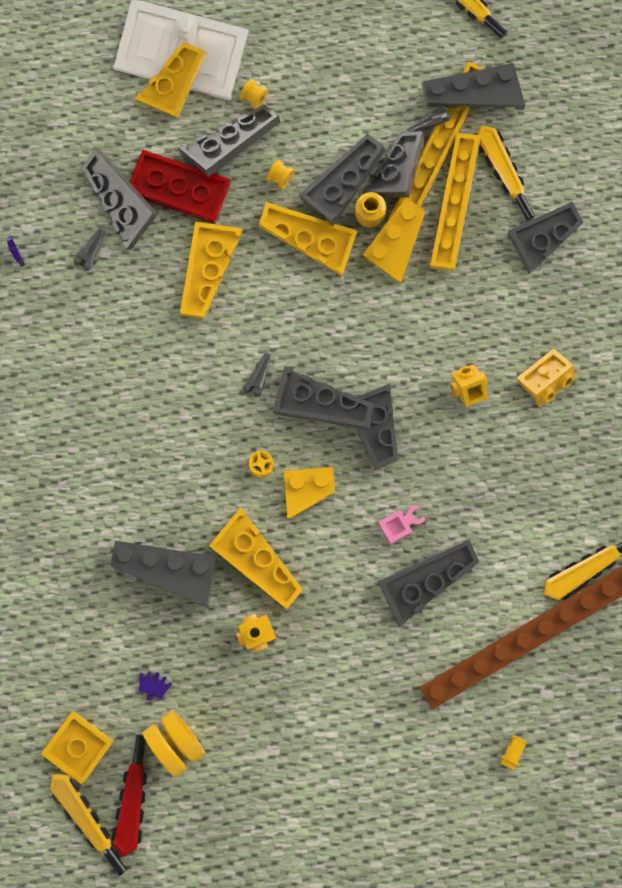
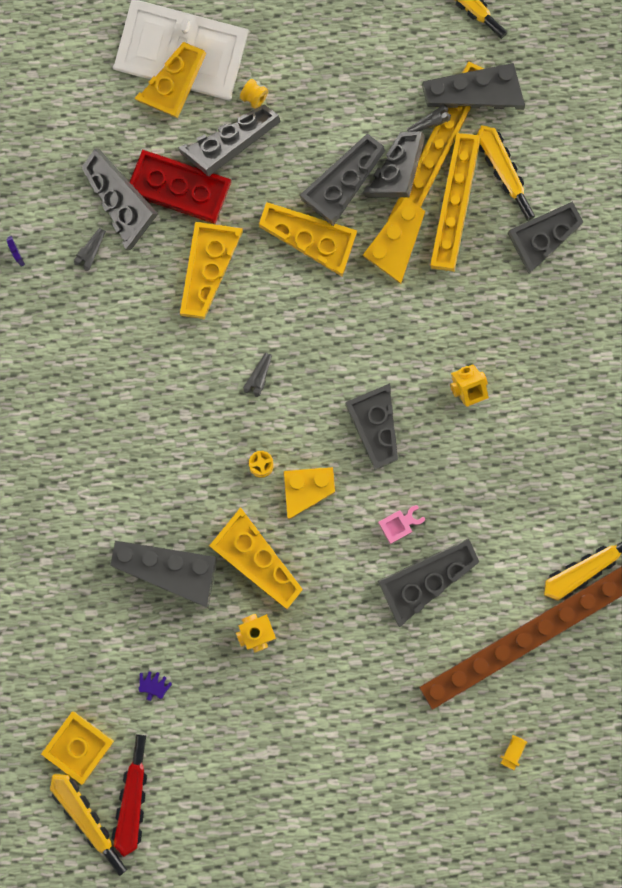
(170, 746): yellow wheel -> none
(280, 174): yellow wheel -> none
(311, 400): dark grey wing -> none
(370, 209): yellow head -> none
(547, 377): yellow bracket -> none

